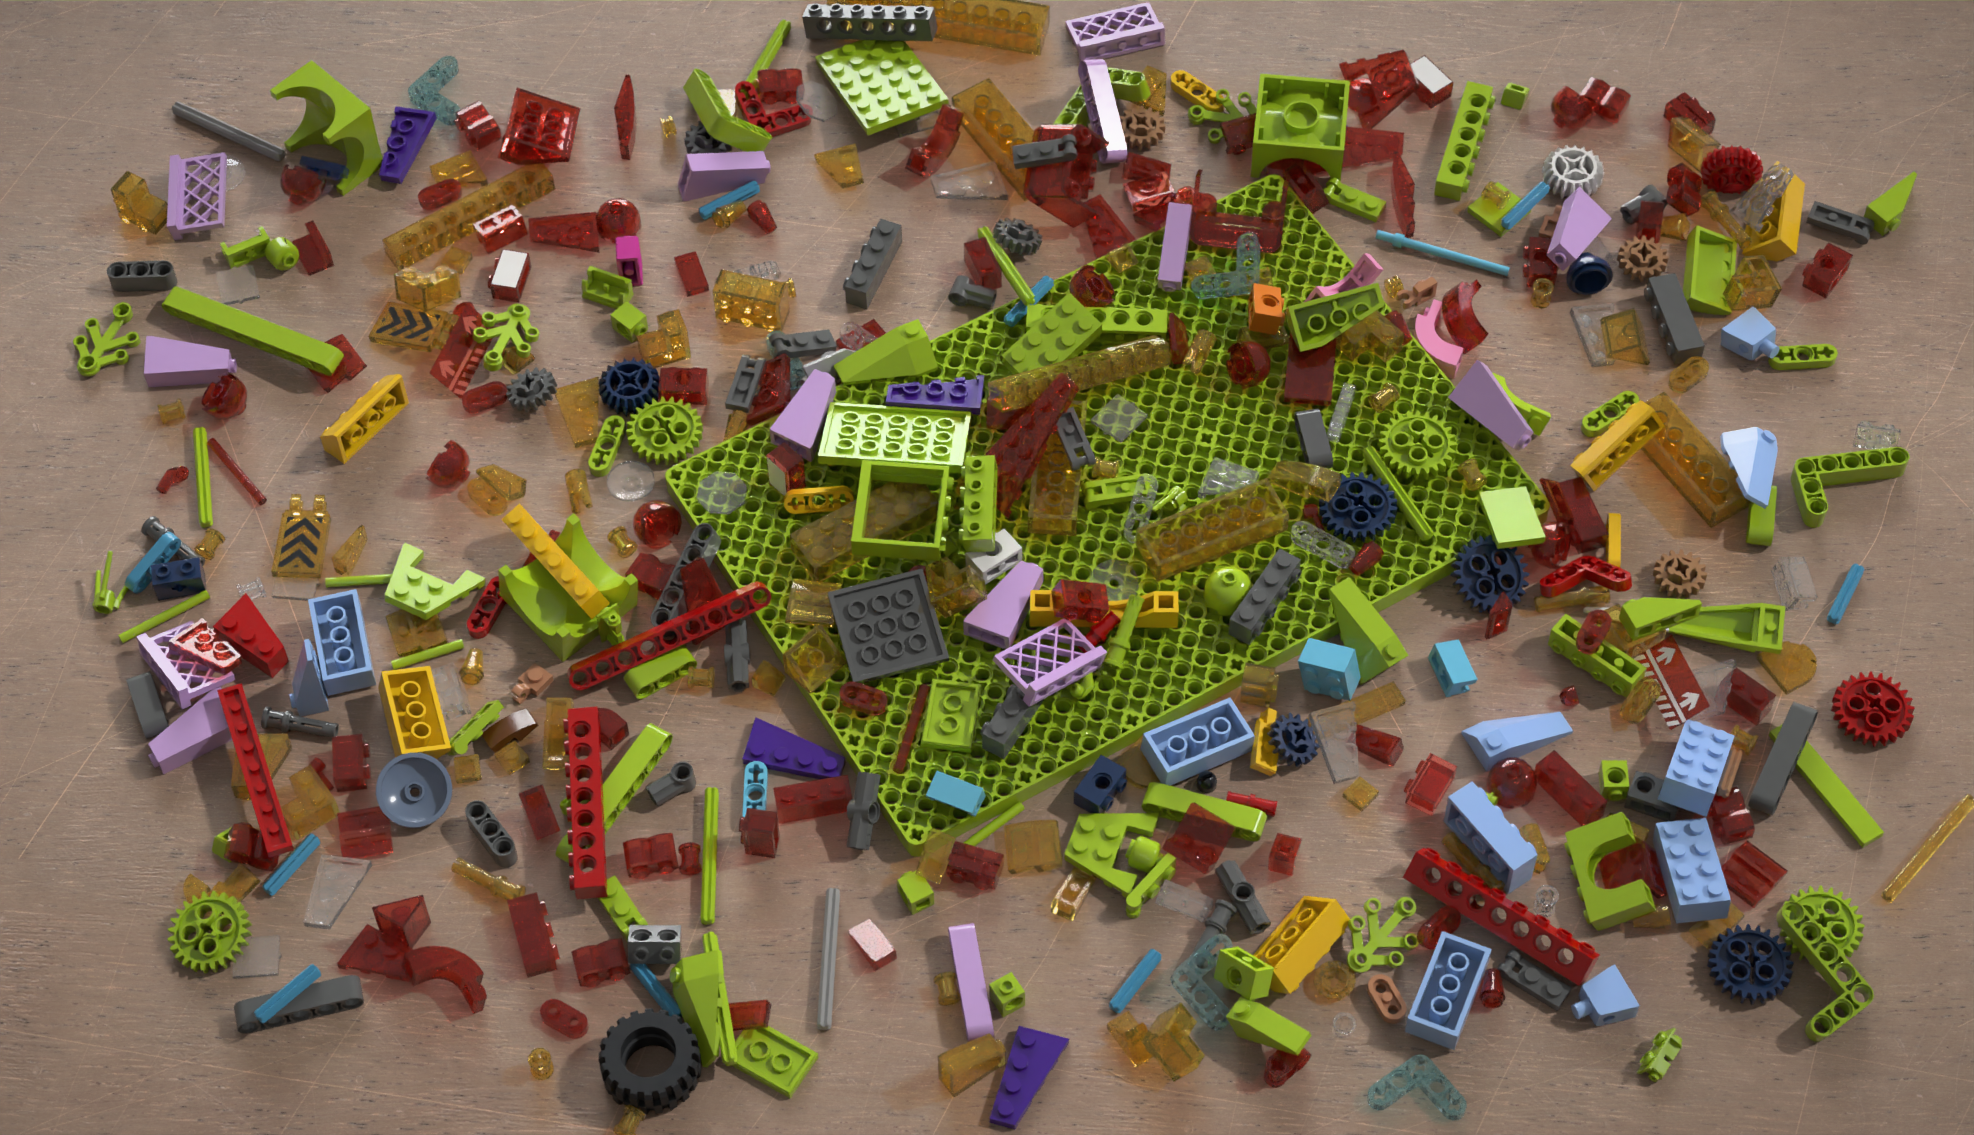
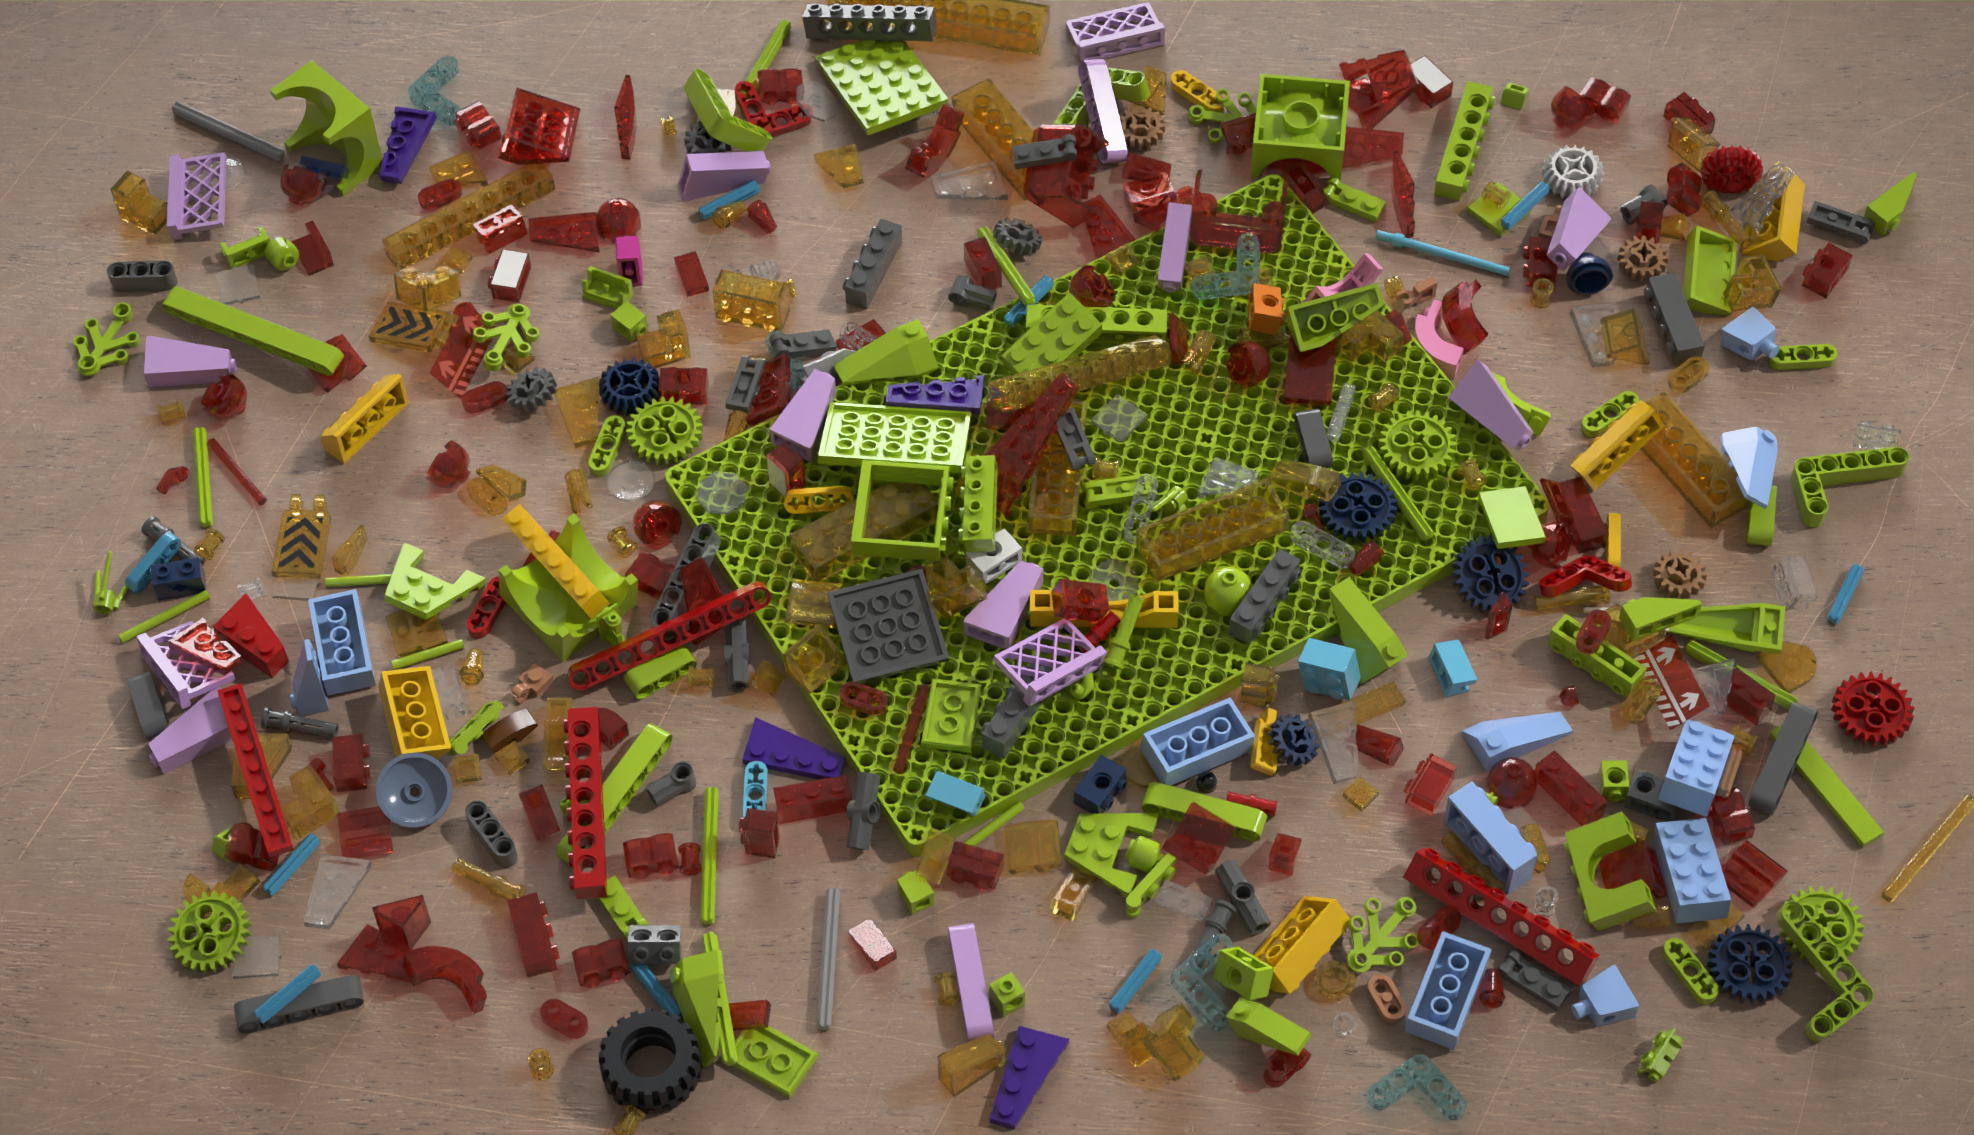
(1689, 982): none -> lime beam
(1709, 657): none -> lime axle

